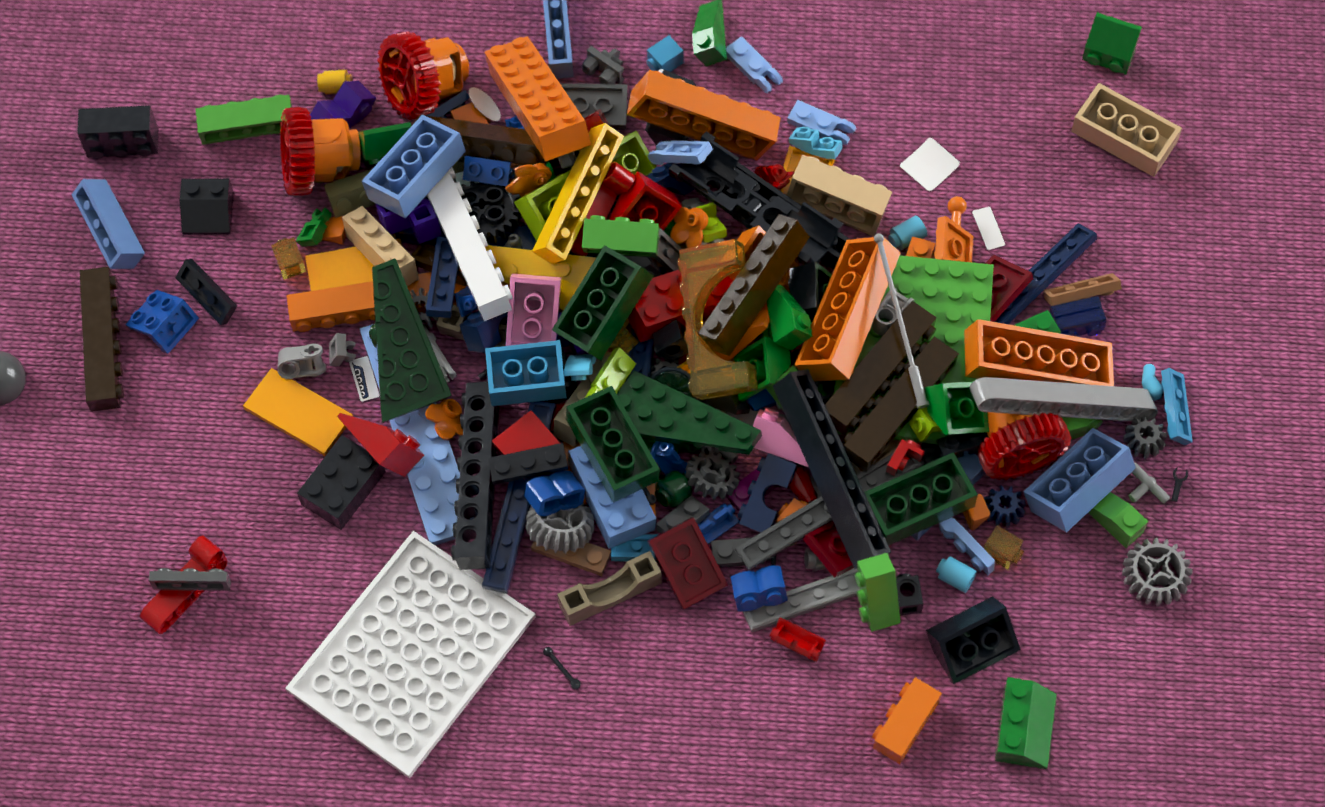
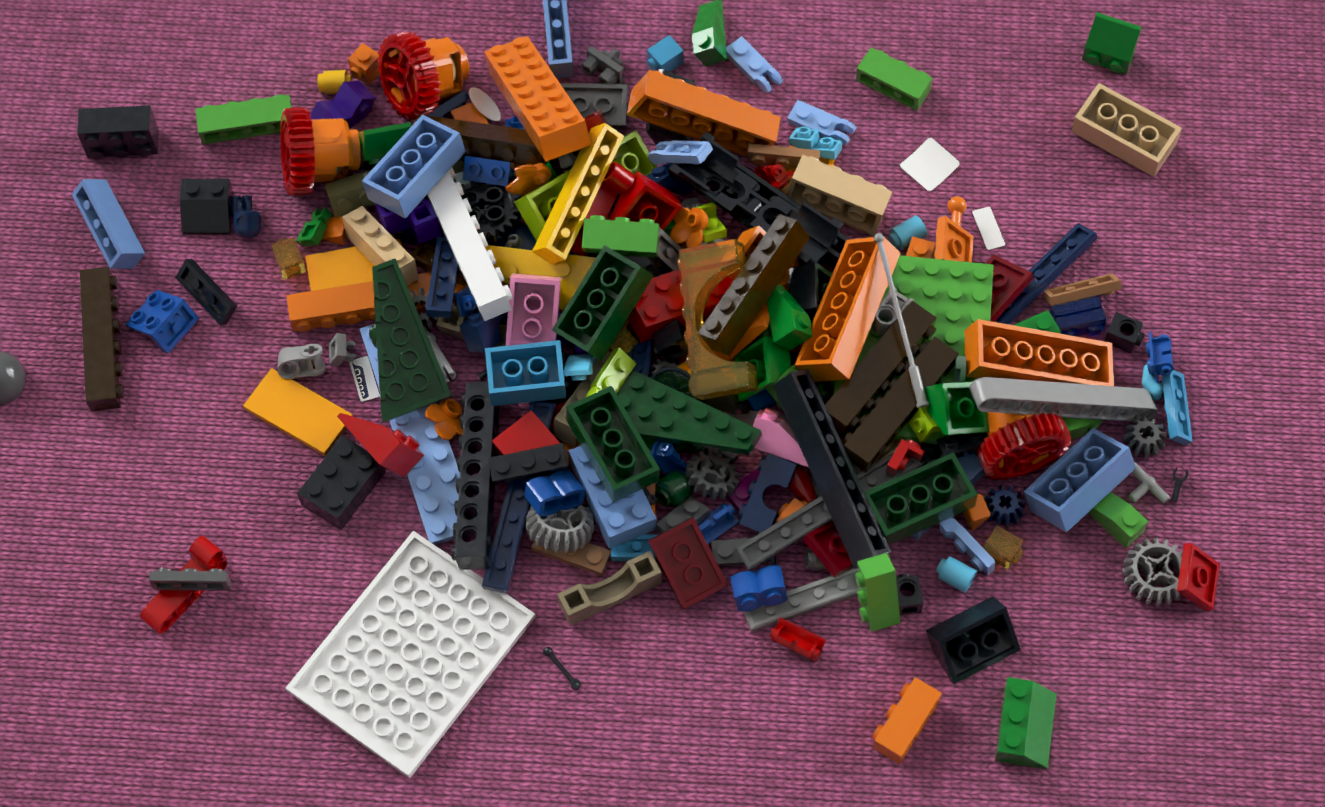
(246, 220): none -> dark blue piece
(364, 64): none -> orange brick
(772, 155): none -> medium nougat plate
(894, 79): none -> bright green brick
(959, 369): none -> sand green tile
(1124, 323): none -> black brick
(1160, 354): none -> blue hinge
(1198, 577): none -> red tile

